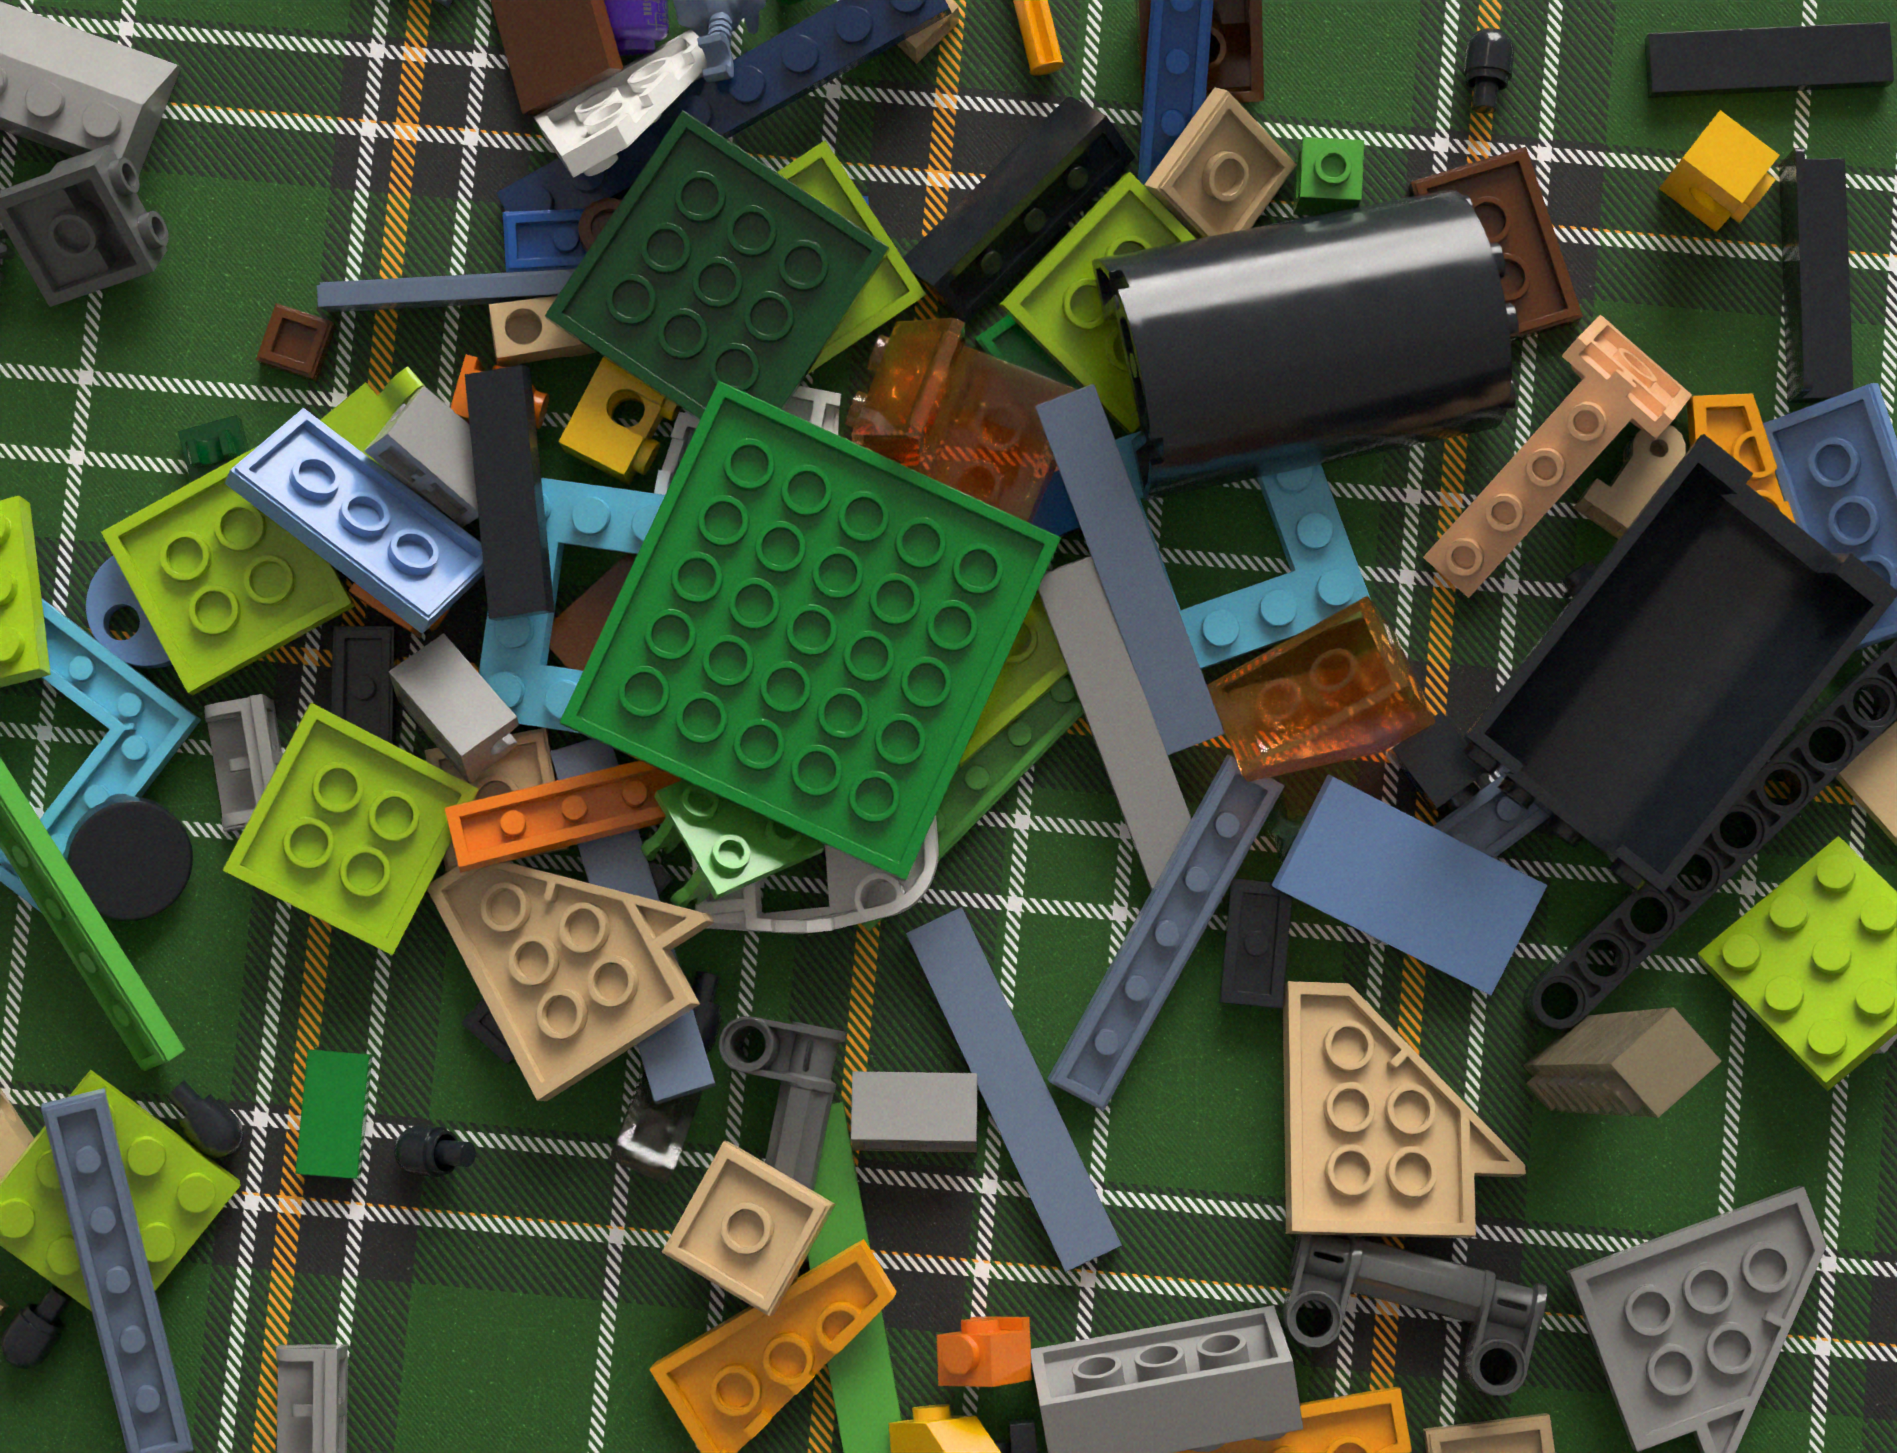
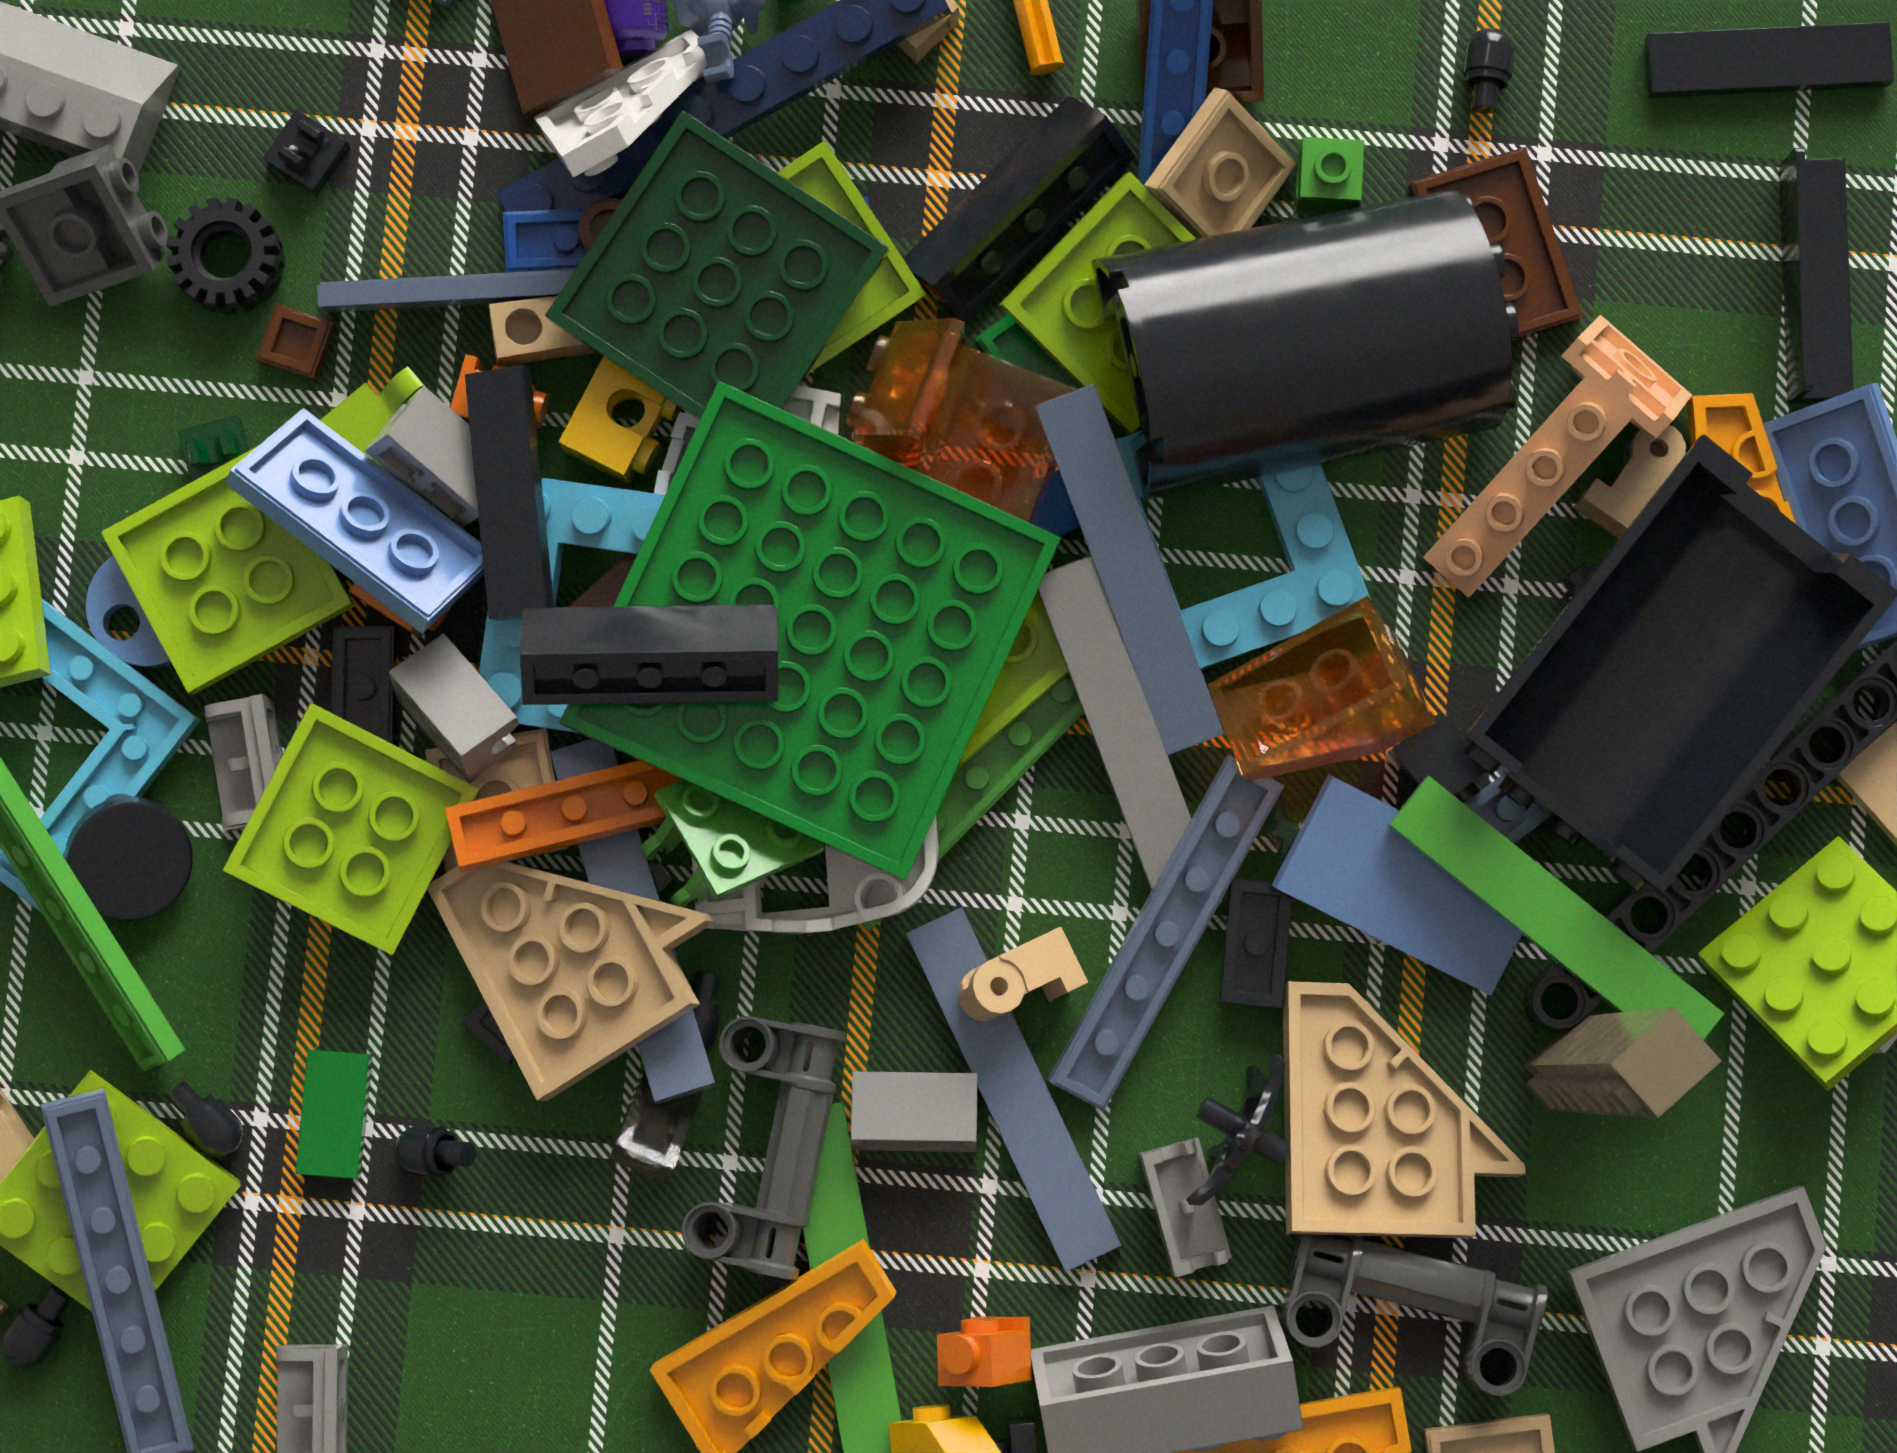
(200, 230): none -> black tyre
(306, 152): none -> black tile
(649, 654): none -> black panel
(748, 1228): tan tile -> none
(1004, 980): none -> tan leg
(1189, 1233): none -> light grey hinge
(1243, 1130): none -> black piece
(1544, 908): none -> bright green tile
(1722, 173): yellow brick -> none

